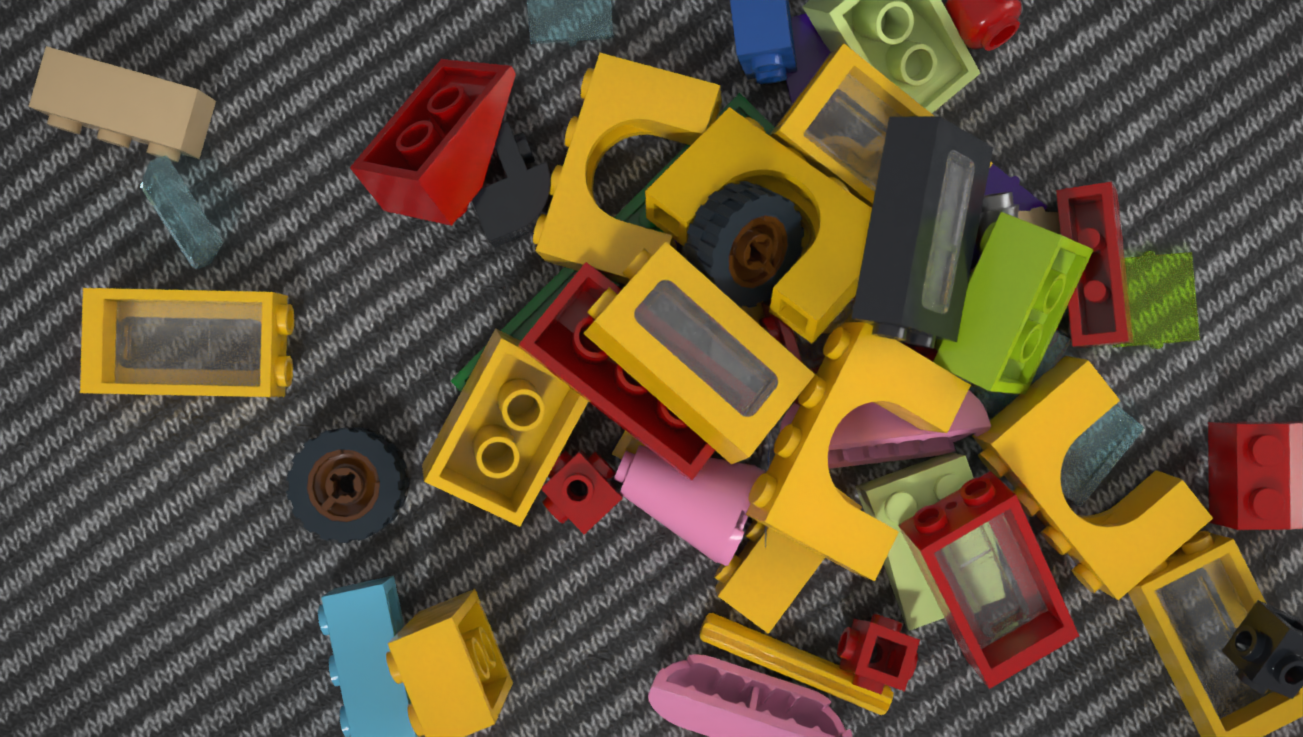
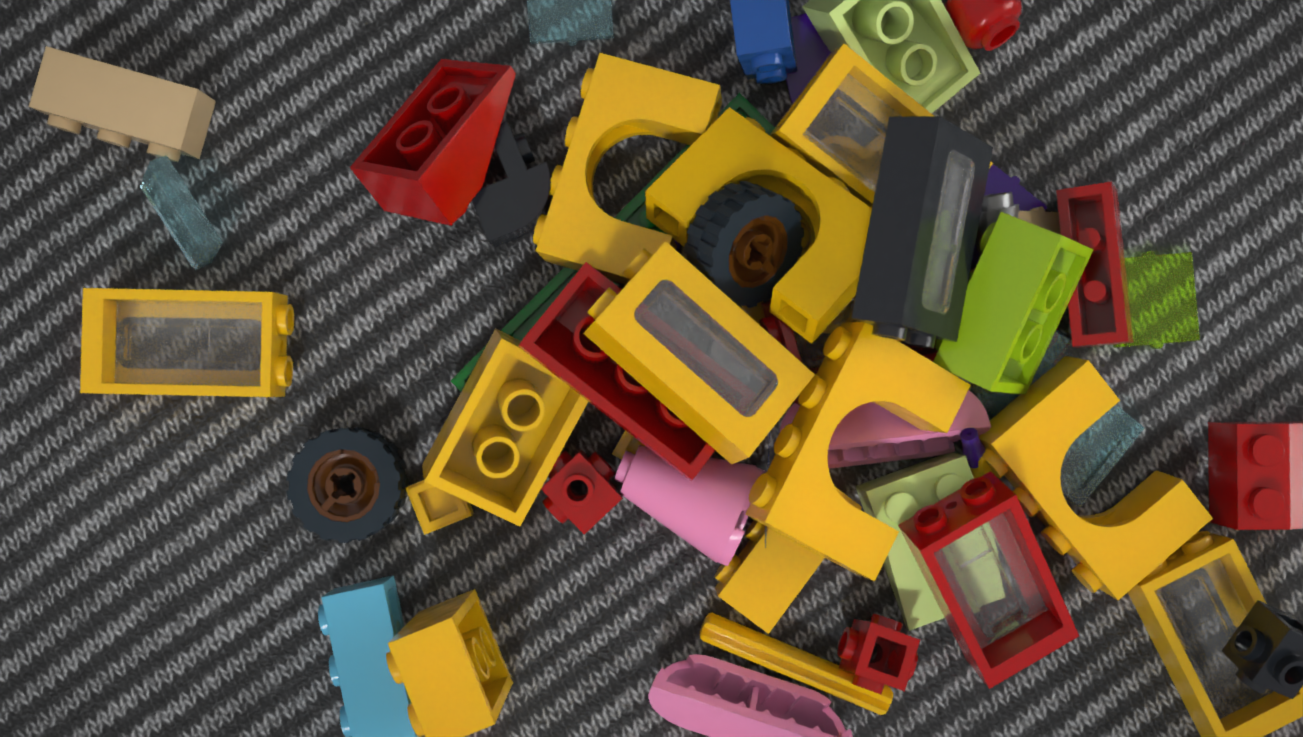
(436, 507): none -> yellow tile
(974, 450): none -> dark purple piece

